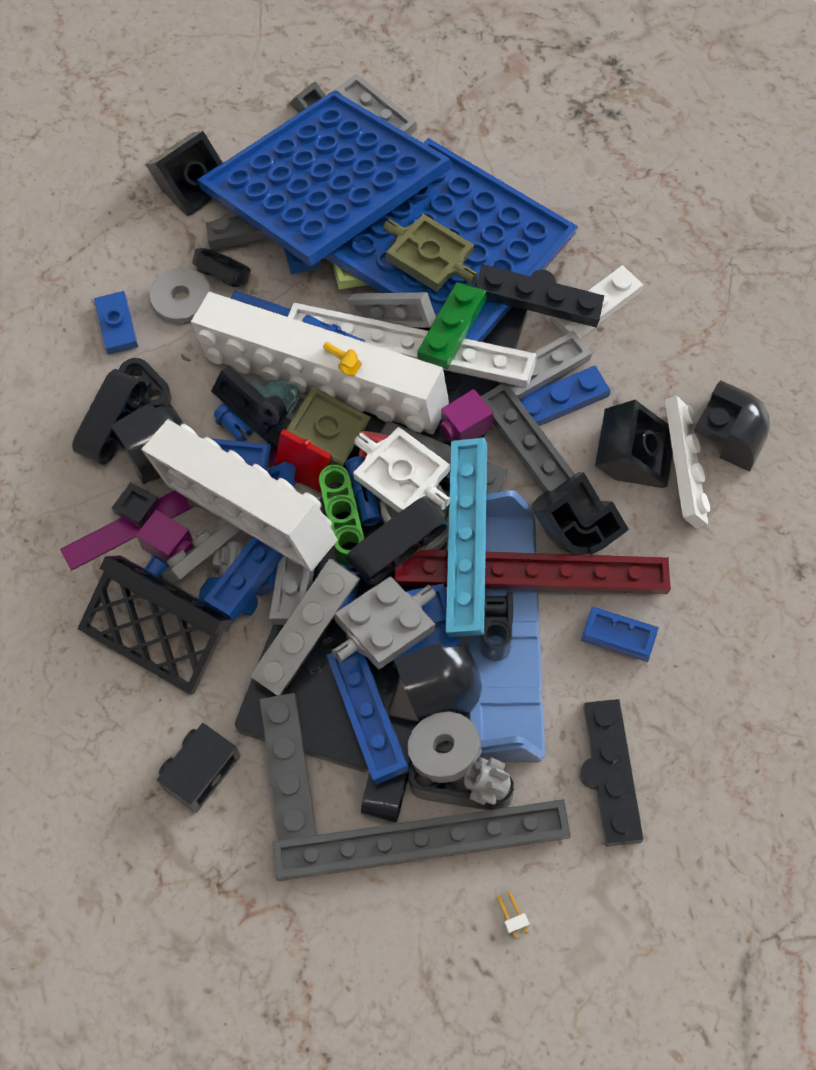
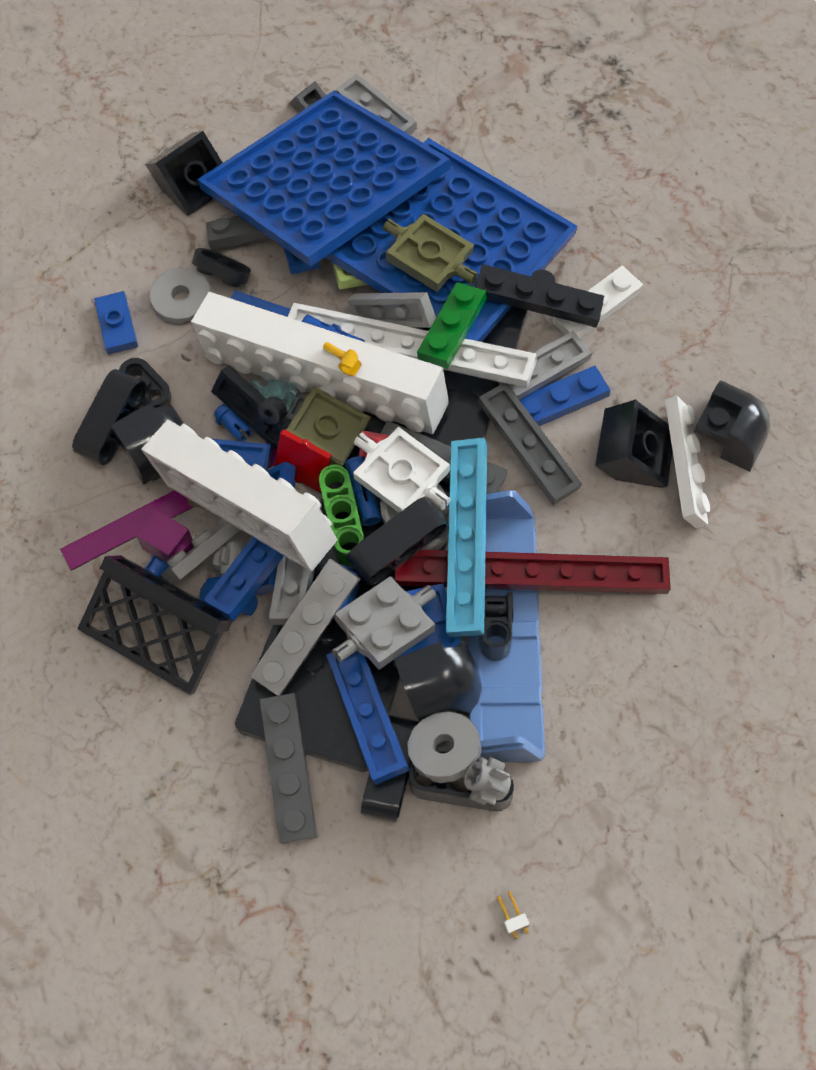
(135, 505): black plate -> none
(198, 767): black brick -> none
(420, 840): dark grey plate -> none
(466, 417): magenta brick -> none
(577, 517): black brick -> none
(611, 773): black hinge -> none
(619, 634): blue plate -> none

